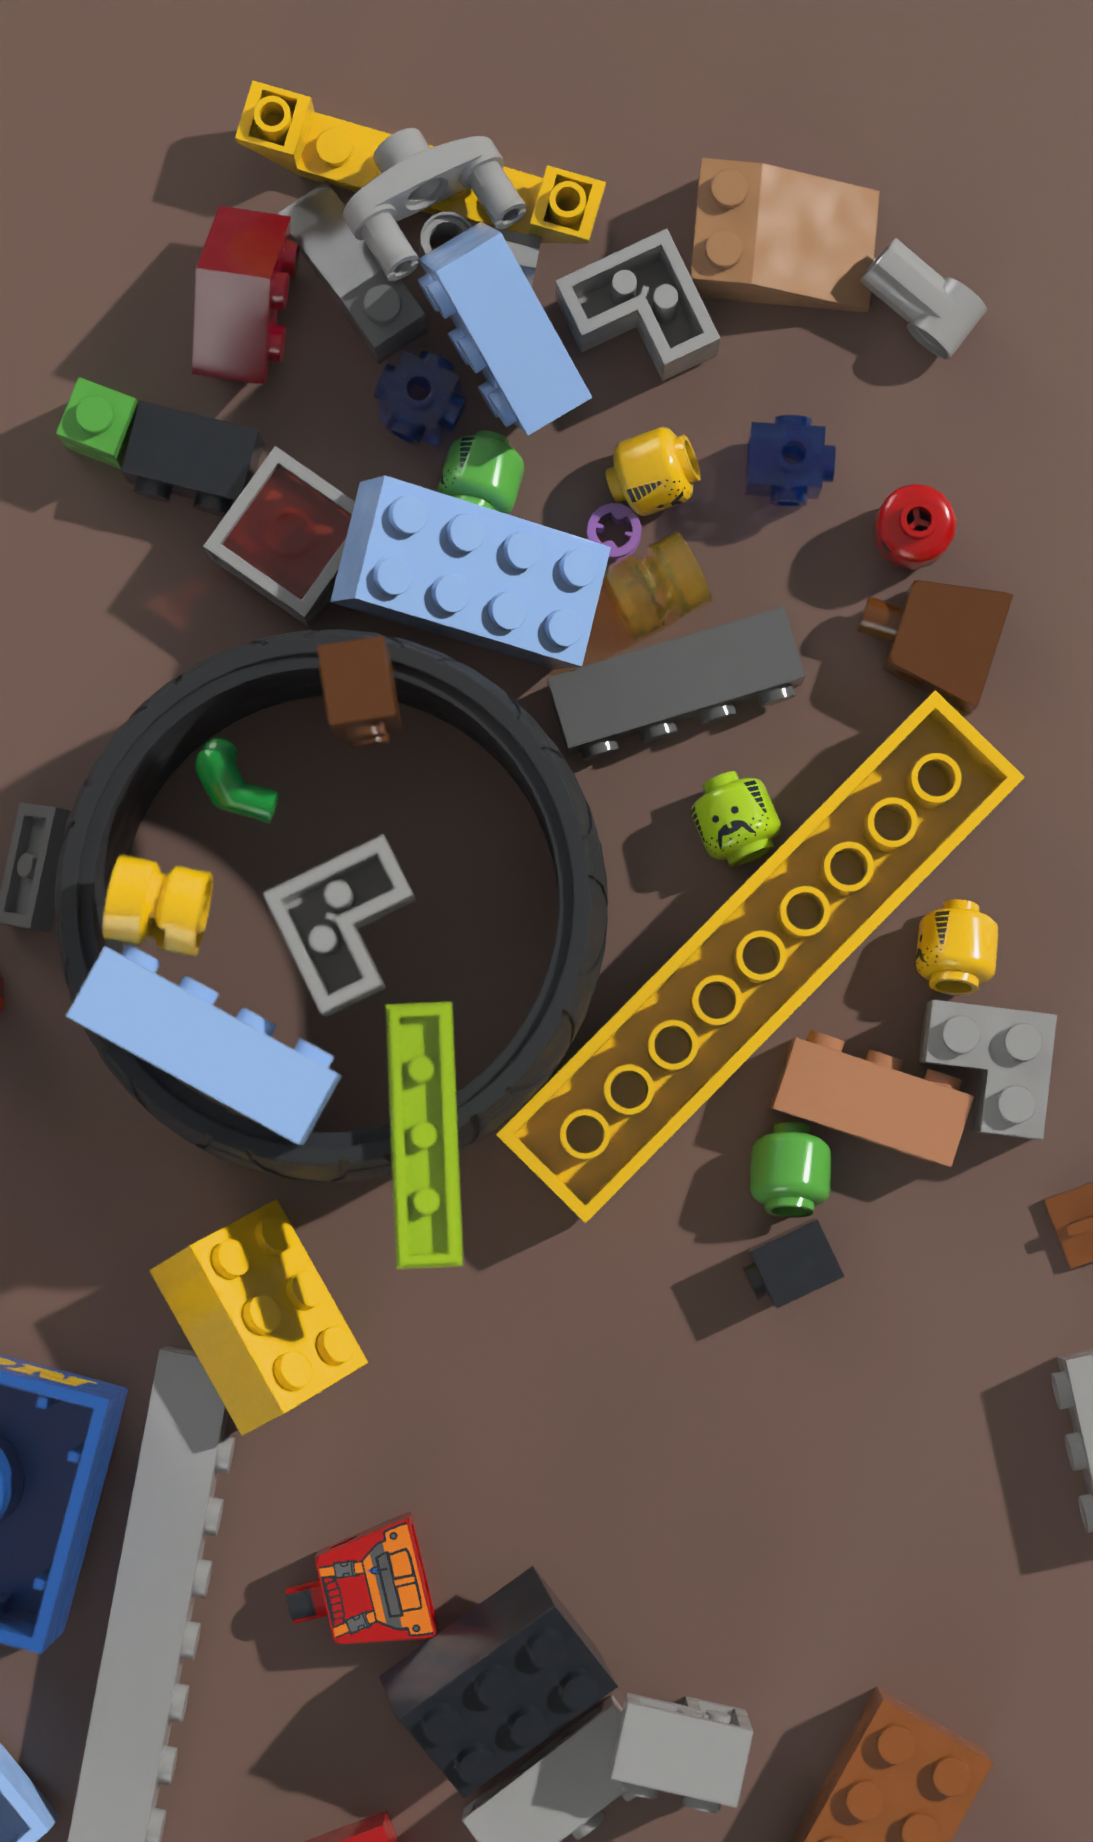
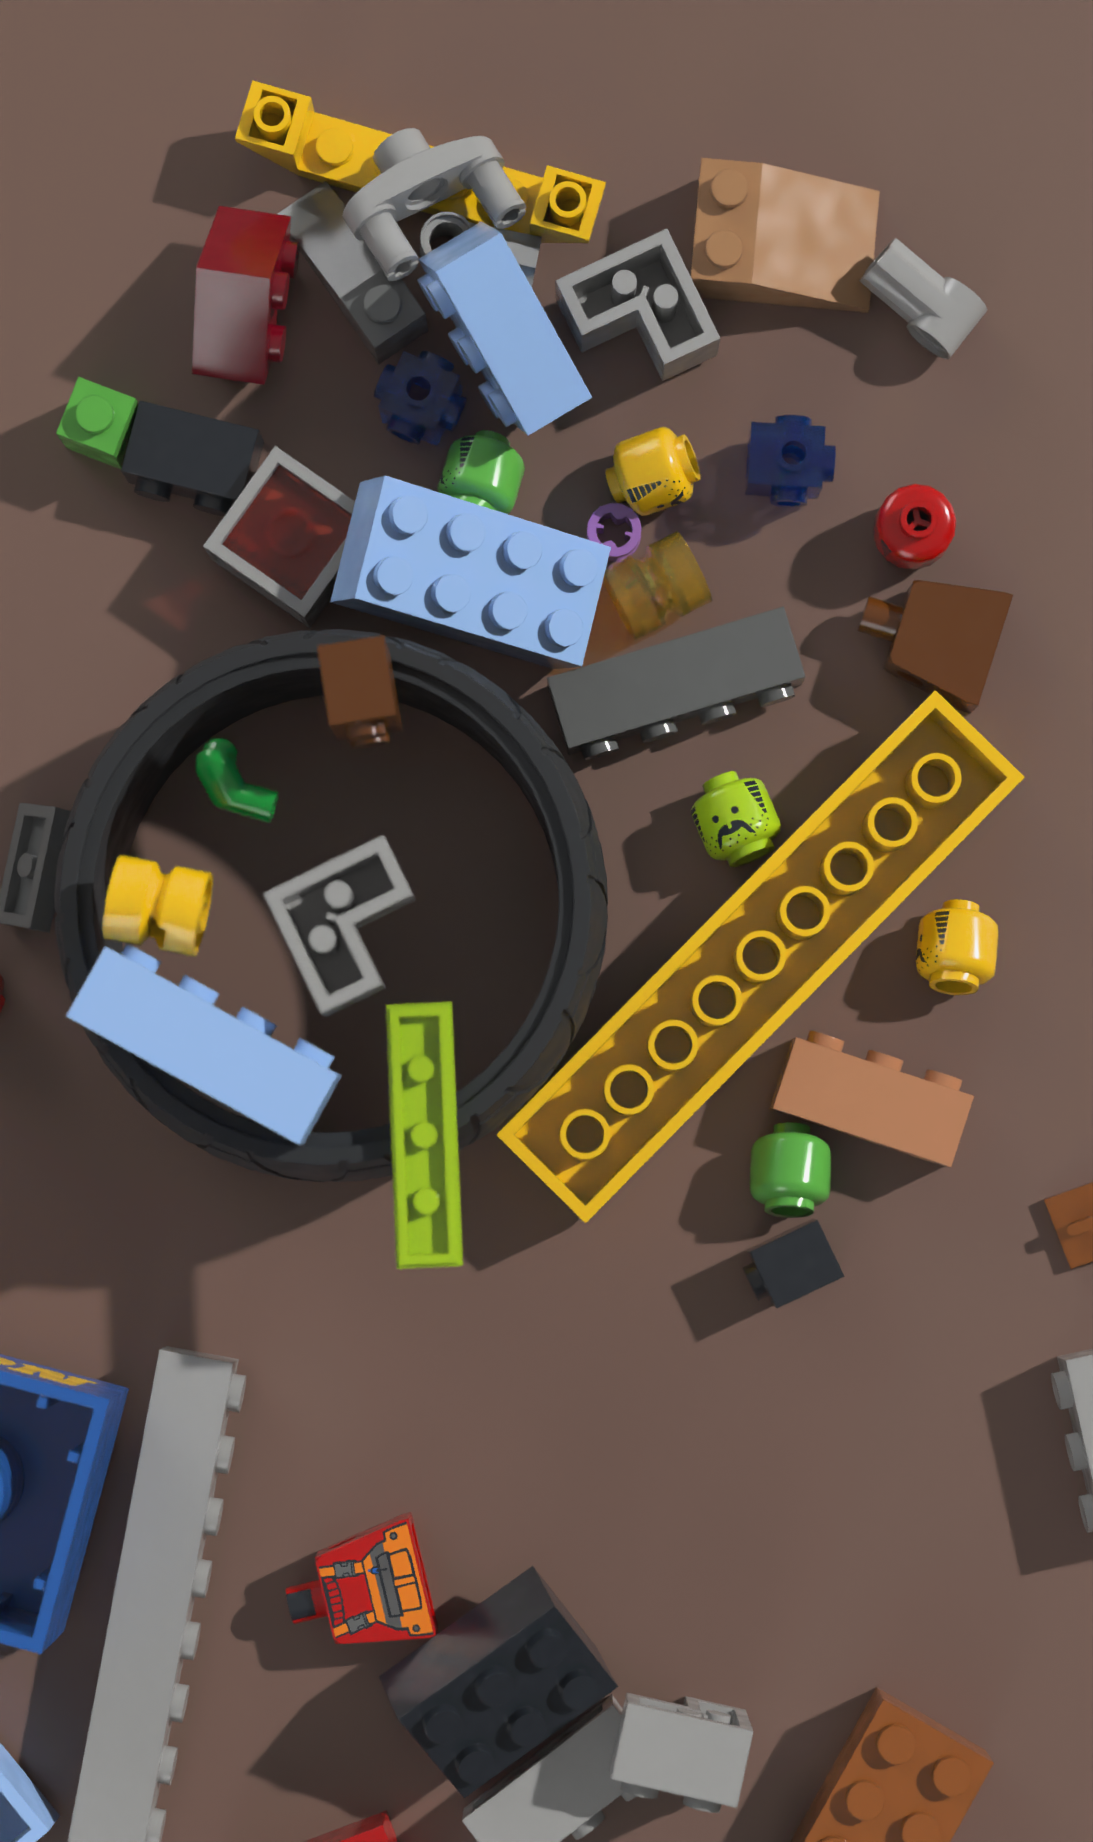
(258, 1317): yellow brick -> none
(1007, 1049): light grey brick -> none

